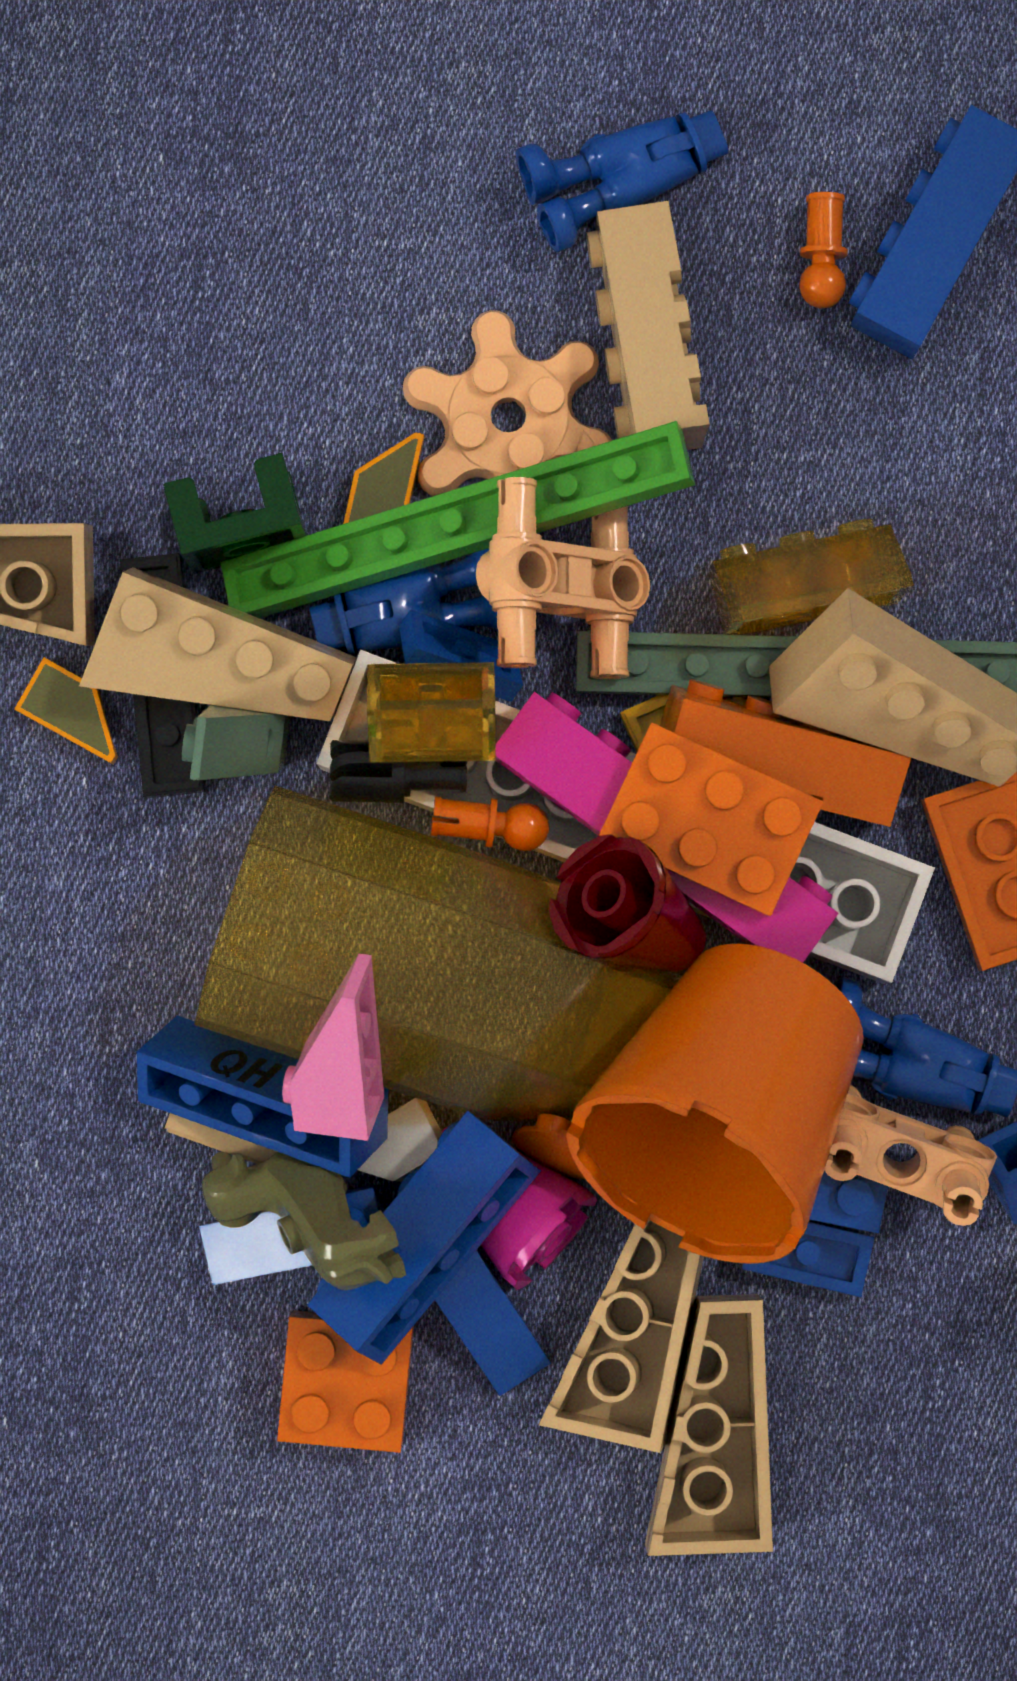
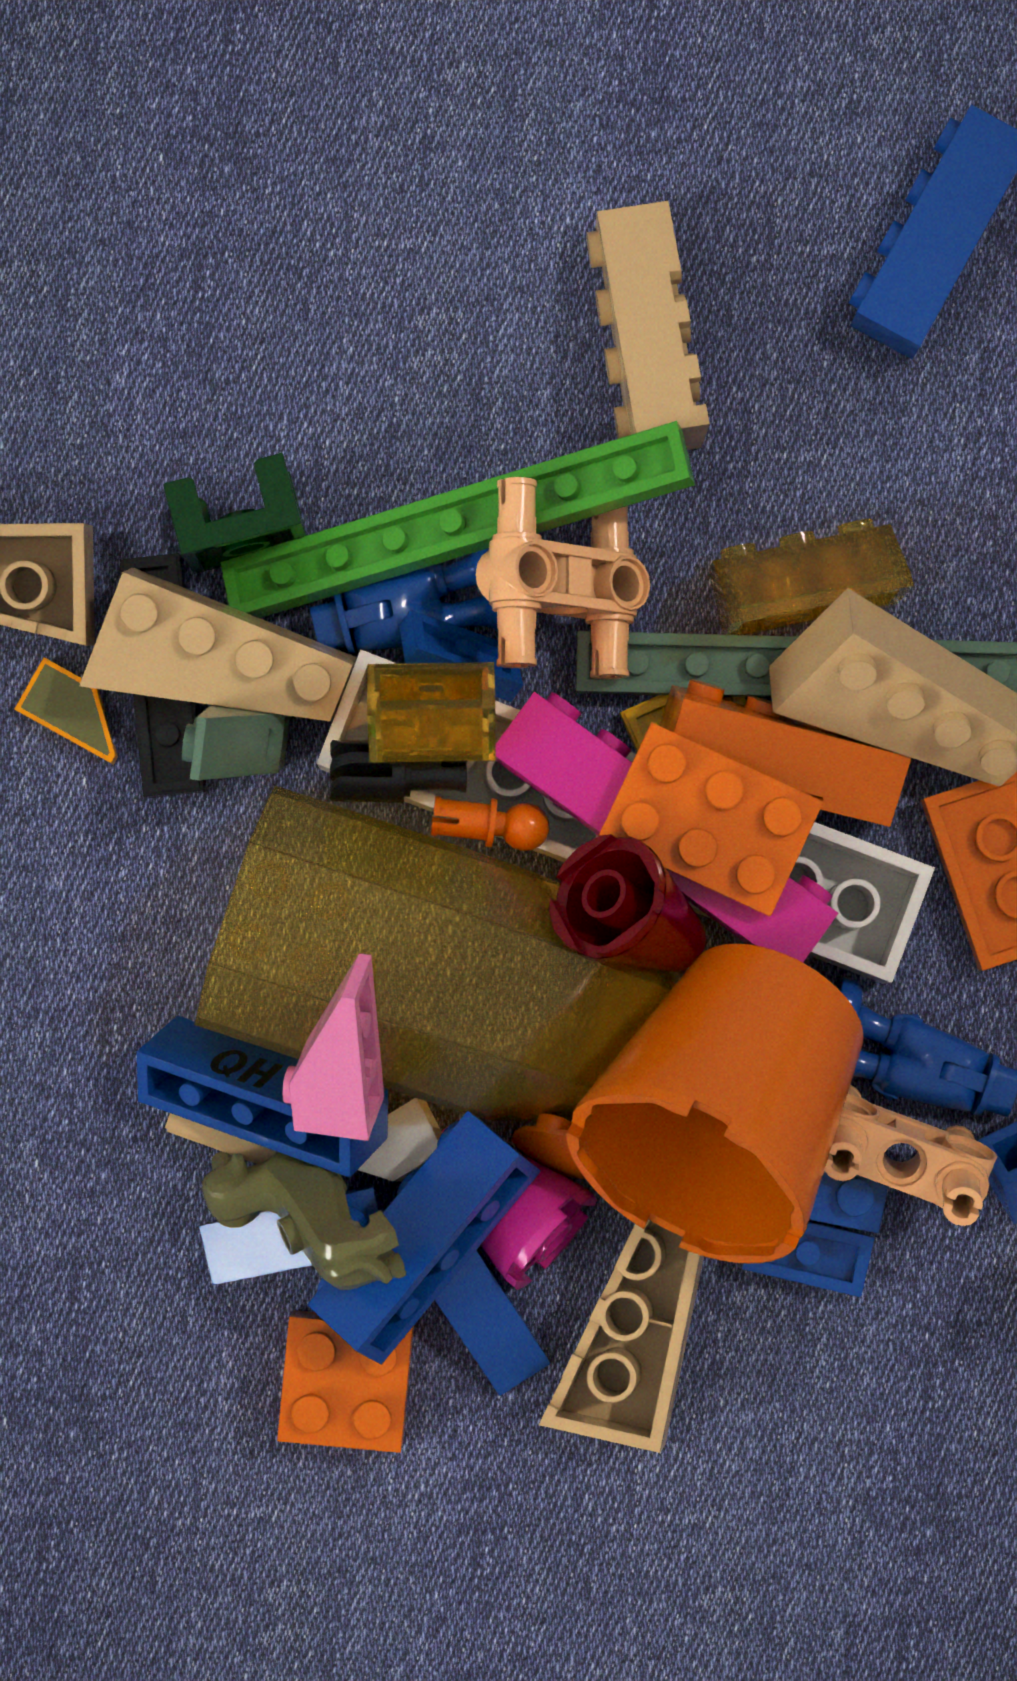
(385, 480): olive tile -> none
(500, 376): light nougat plate -> none
(632, 167): blue piece -> none
(716, 1451): tan wedge -> none
(822, 281): orange pin -> none

